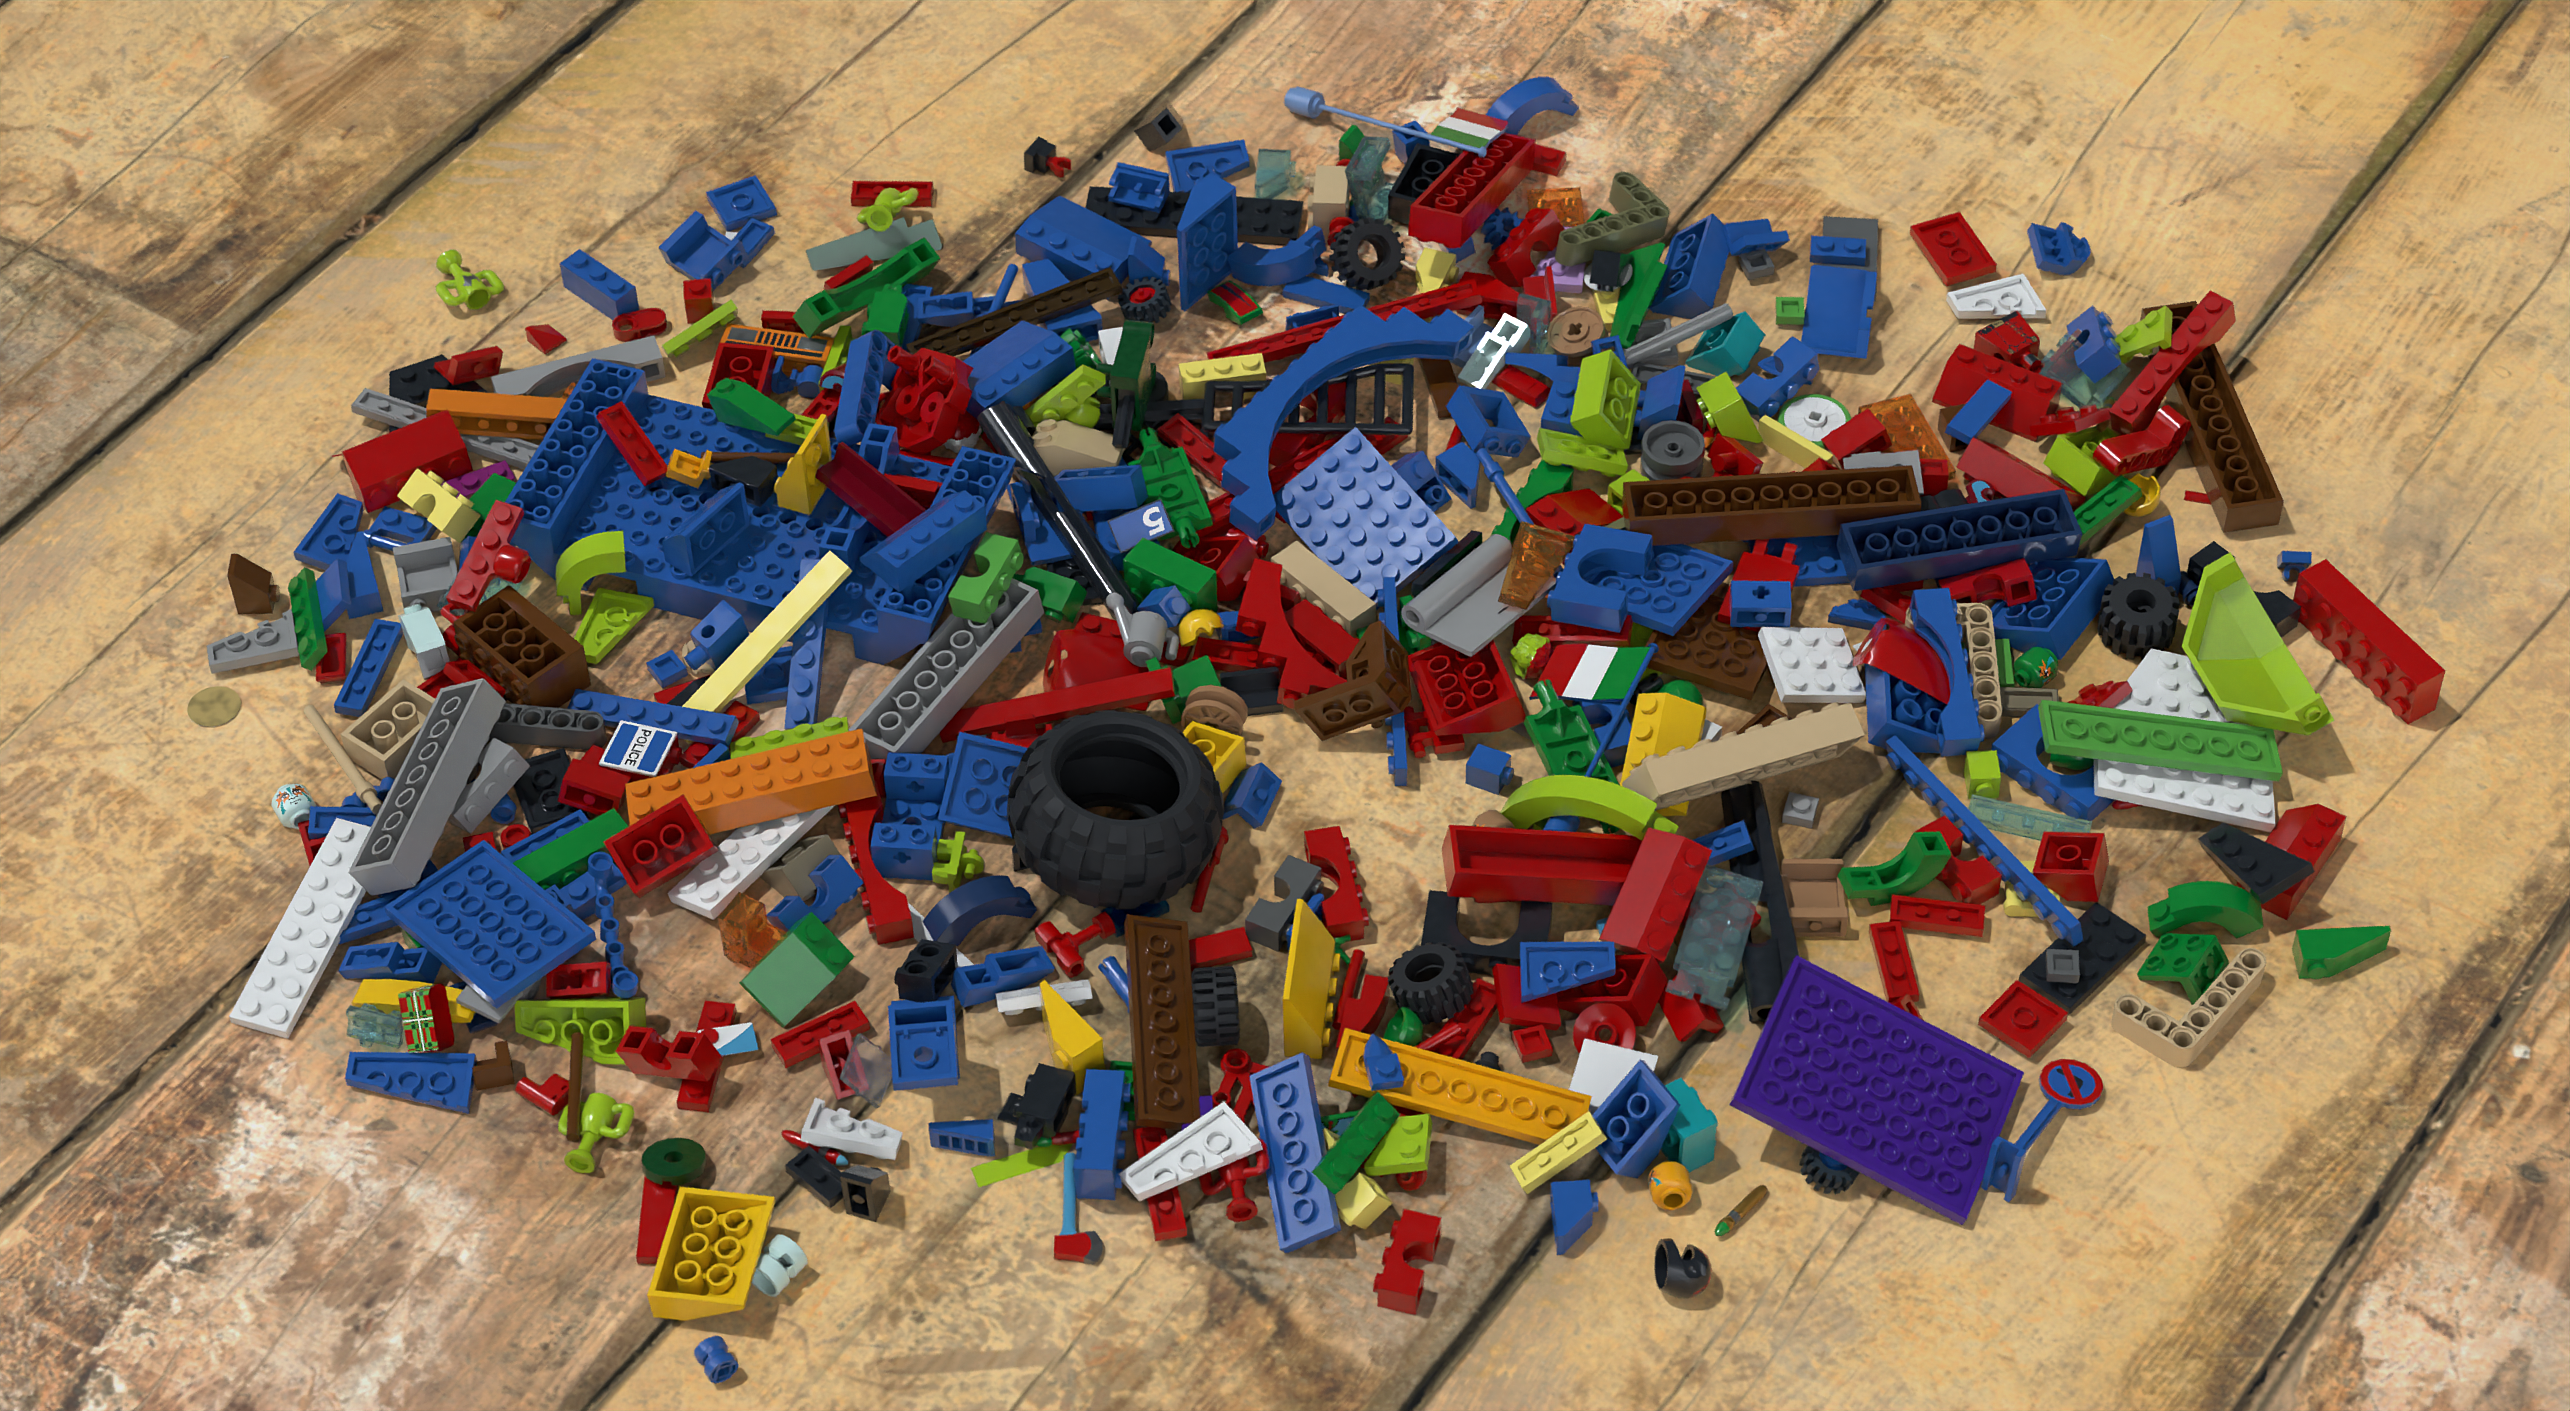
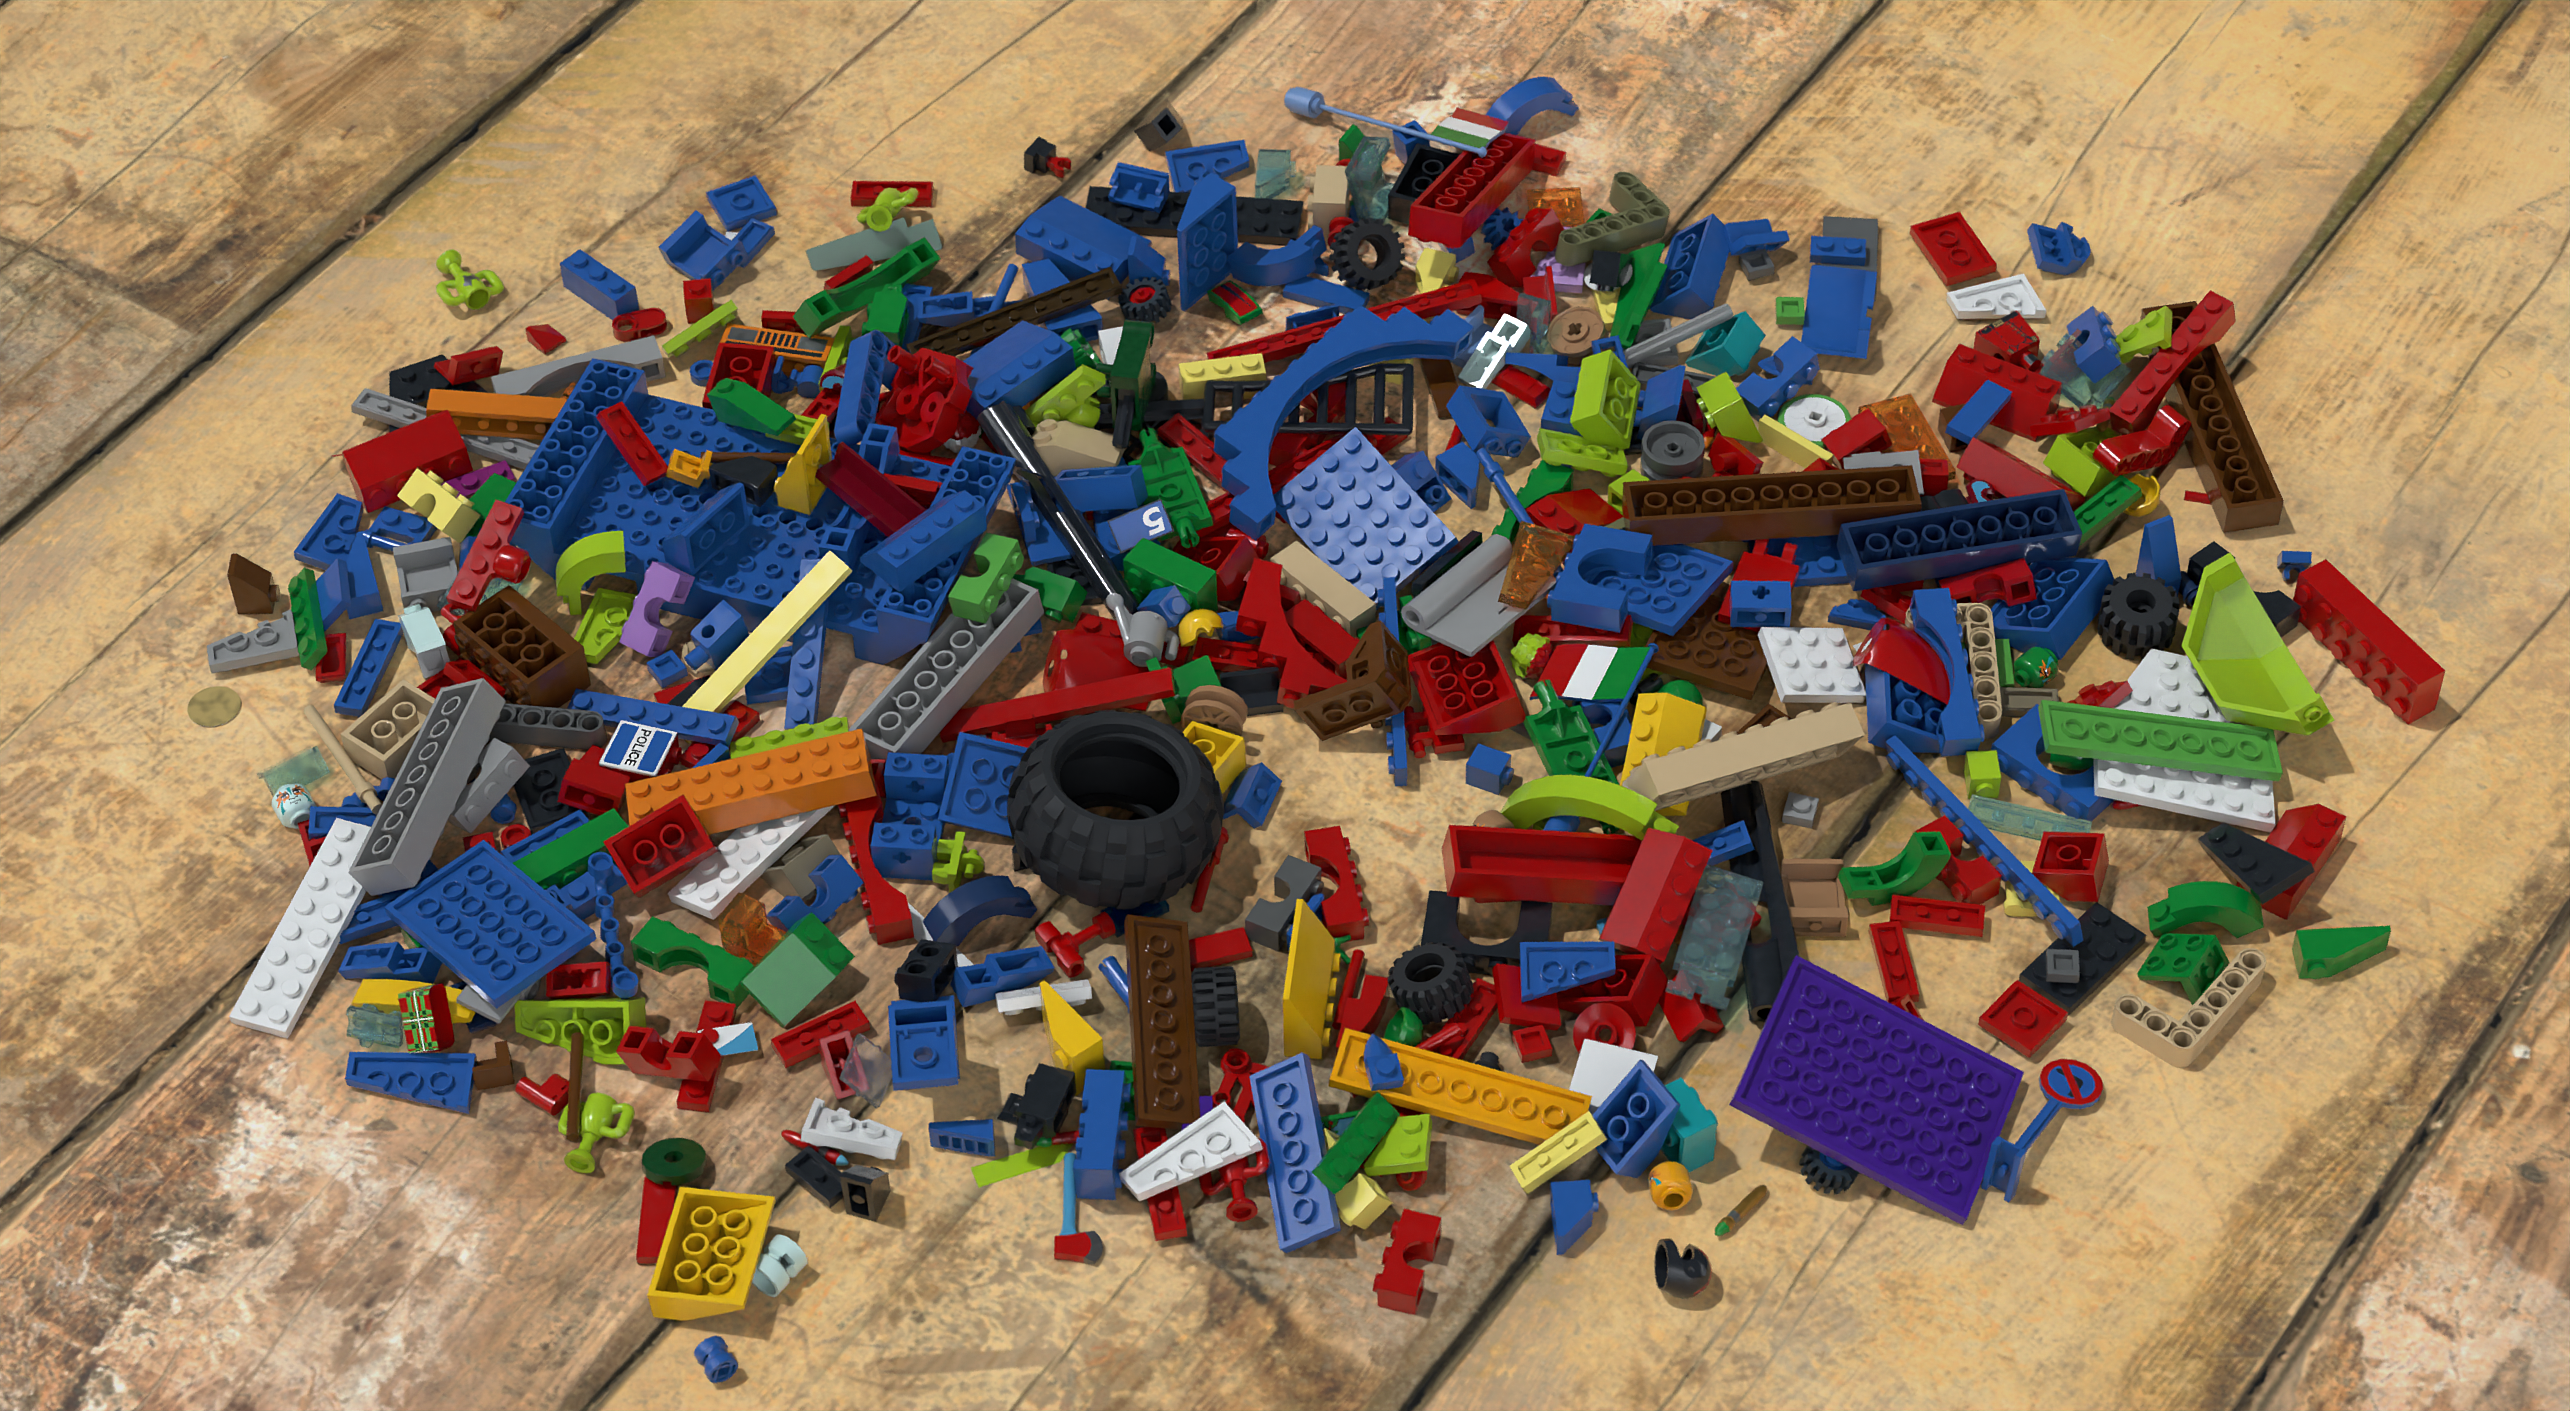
(296, 769): none -> clear light blue panel
(643, 628): none -> medium lavender arch
(664, 946): none -> green arch
(700, 372): none -> blue tile

